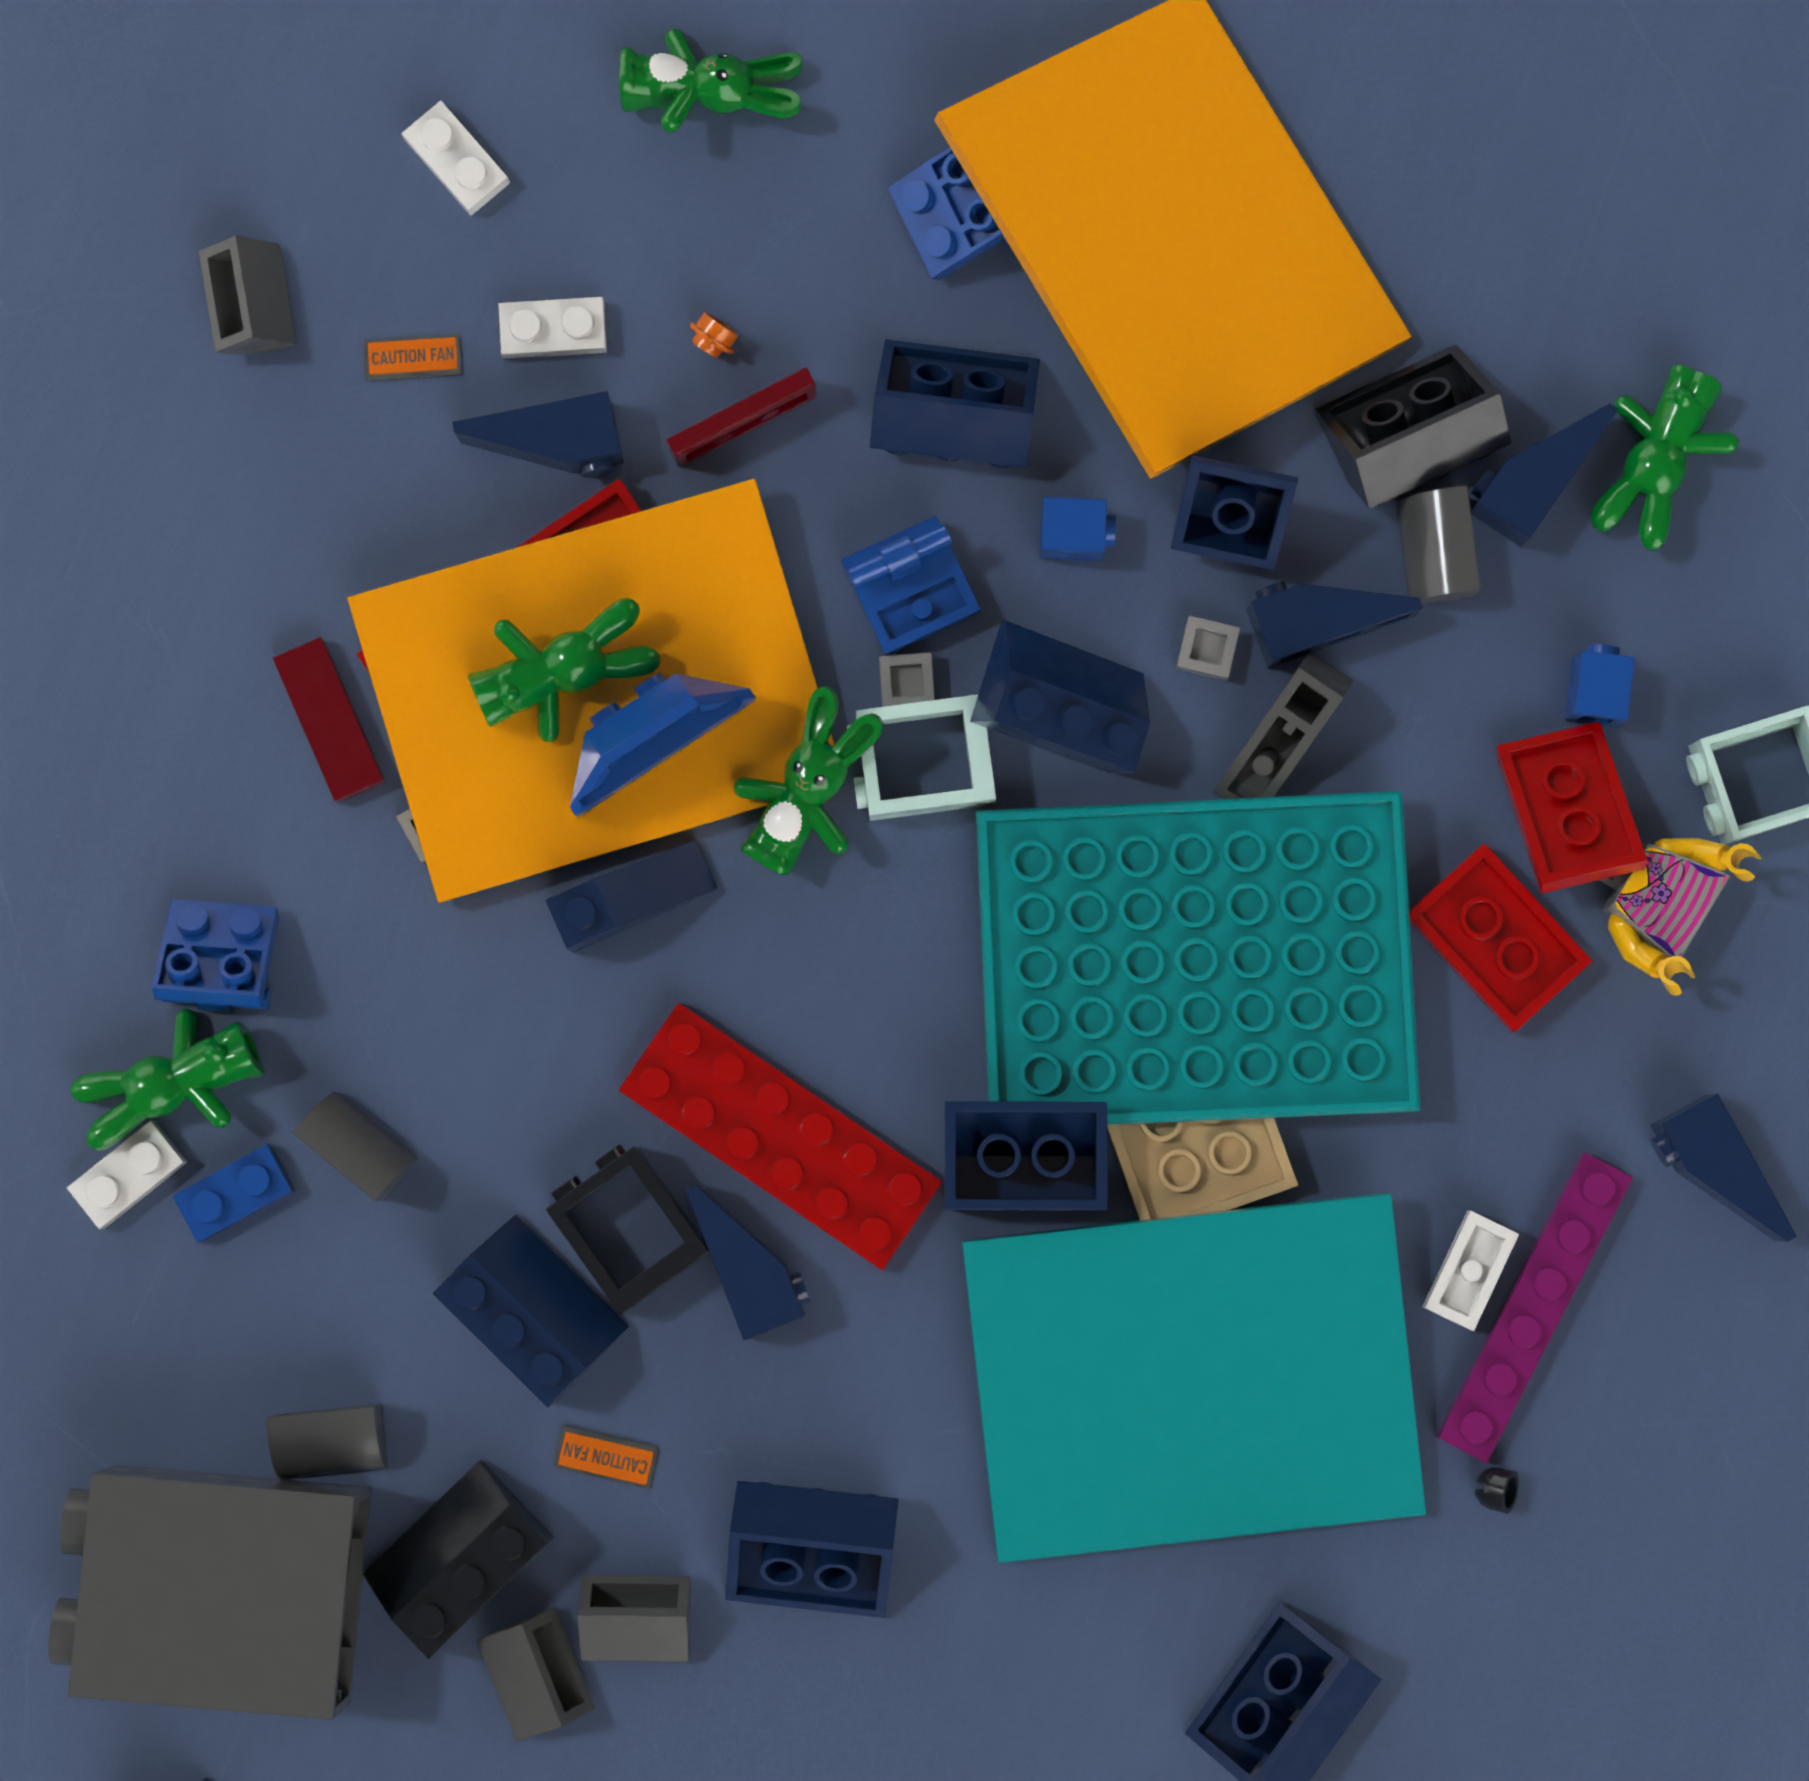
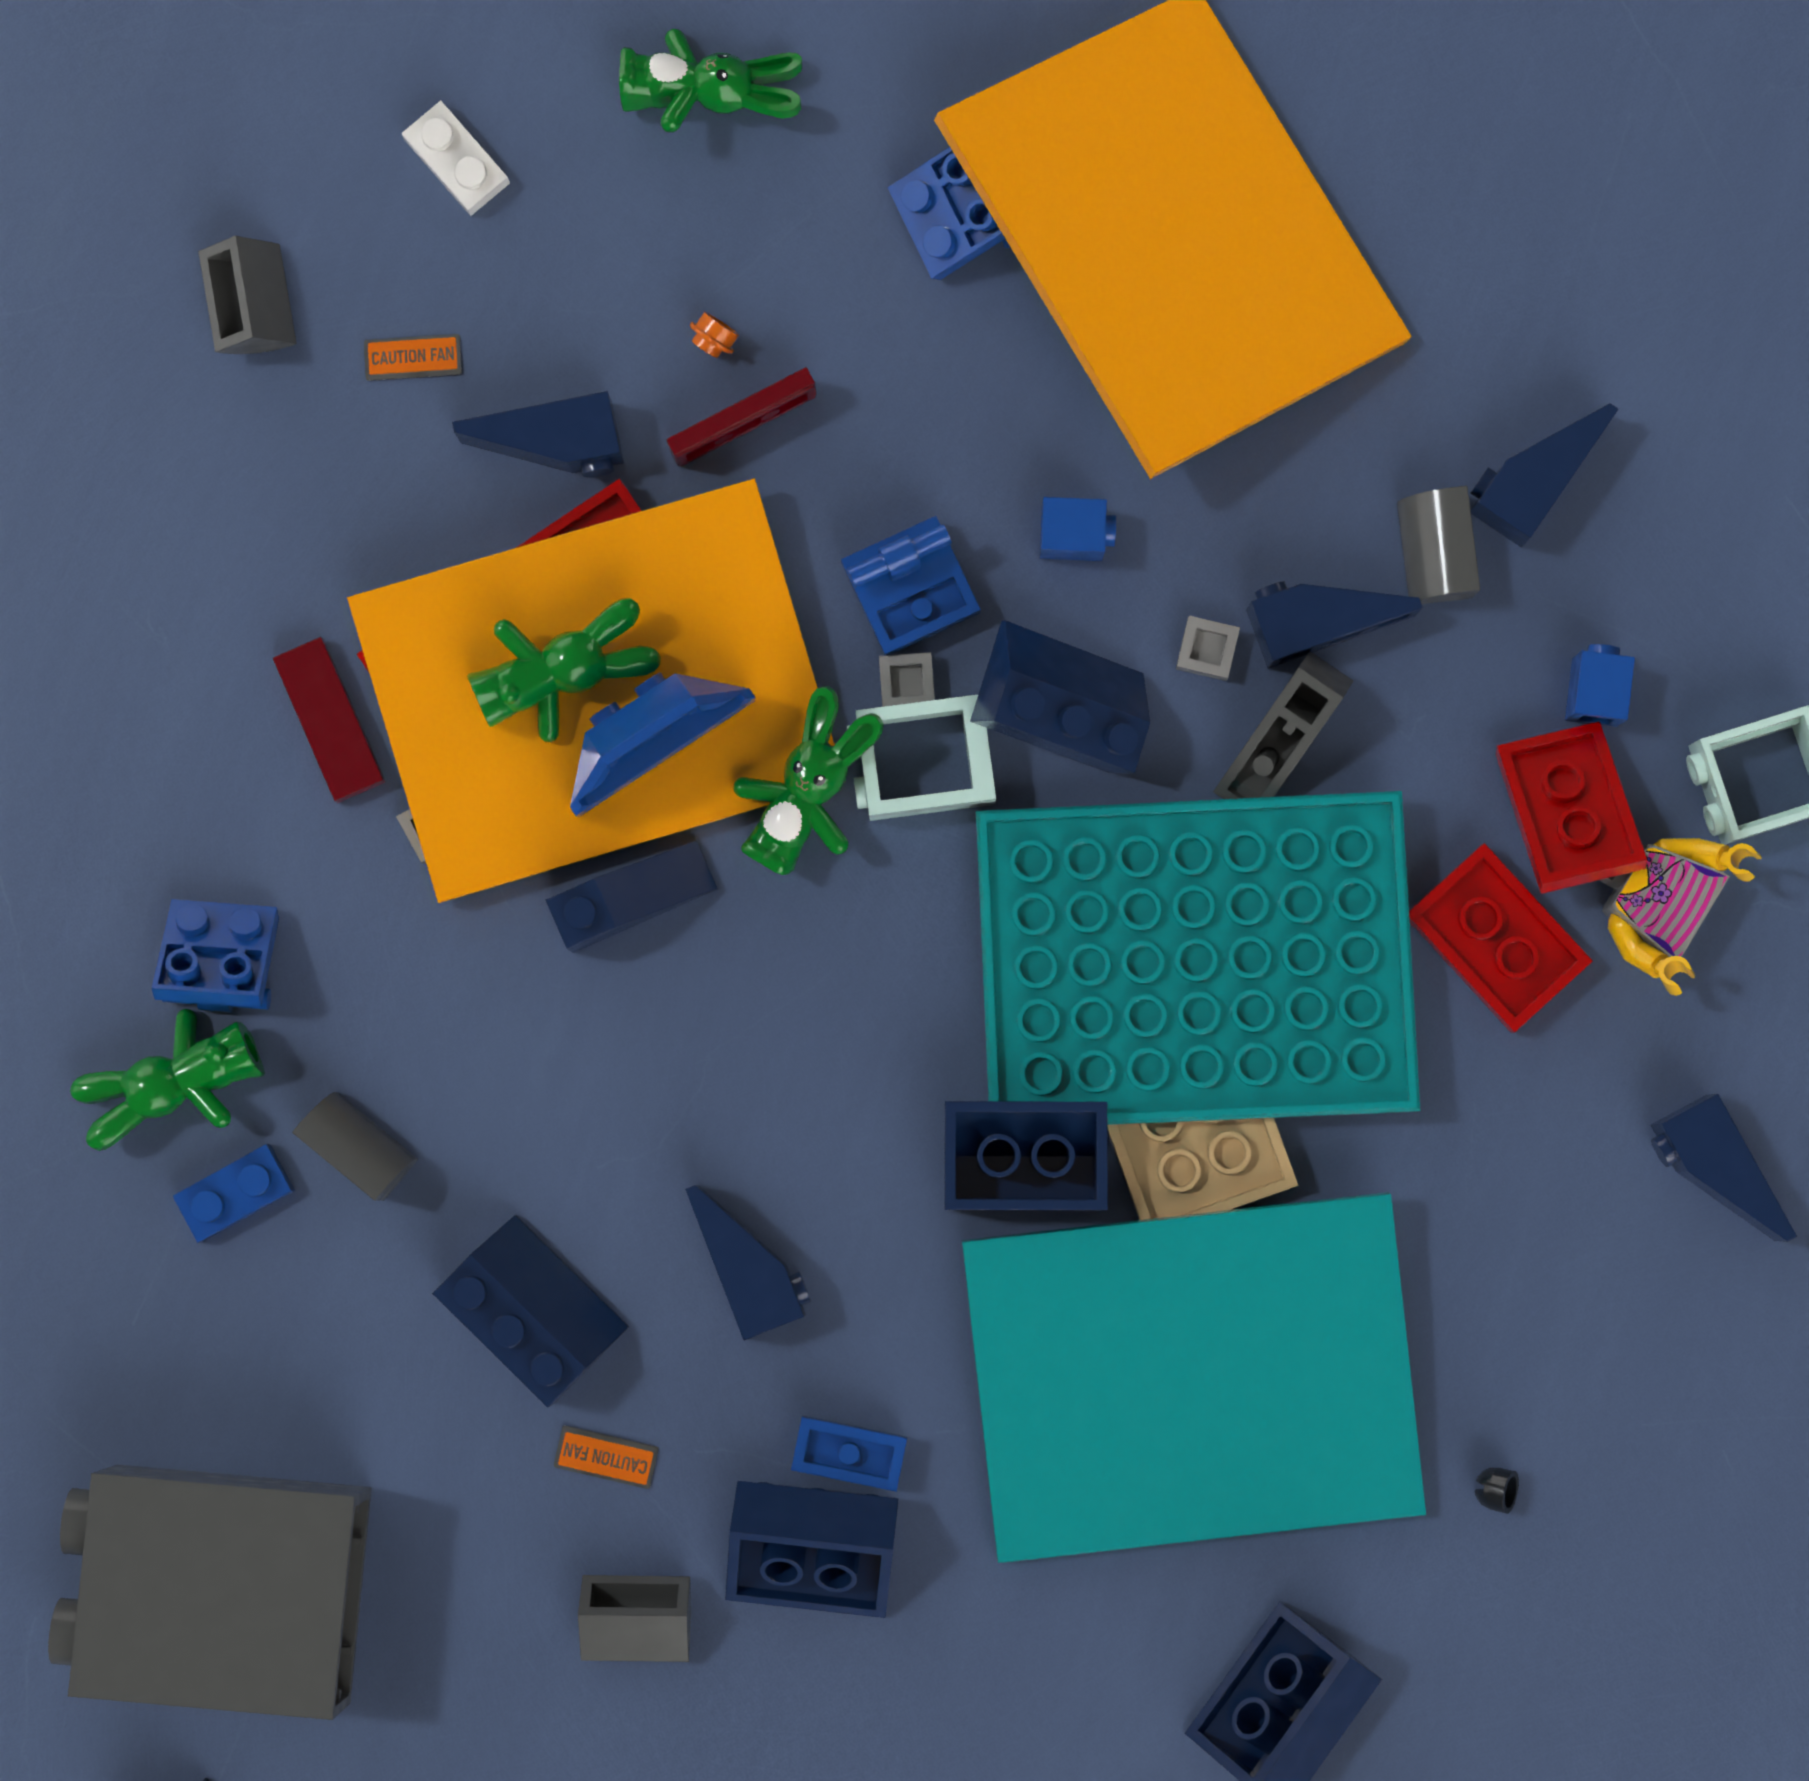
(127, 1175): white plate -> none
(327, 1441): dark grey brick -> none
(455, 1558): black slope -> none
(535, 1674): dark grey brick -> none
(552, 327): white plate -> none
(575, 1192): black window -> none
(780, 1136): red plate -> none
(849, 1453): none -> blue plate
(954, 403): dark blue slope -> none
(1233, 512): dark blue slope -> none
(1414, 426): black slope -> none
(1470, 1270): white plate -> none
(1534, 1307): magenta plate -> none
(1659, 461): green animal -> none

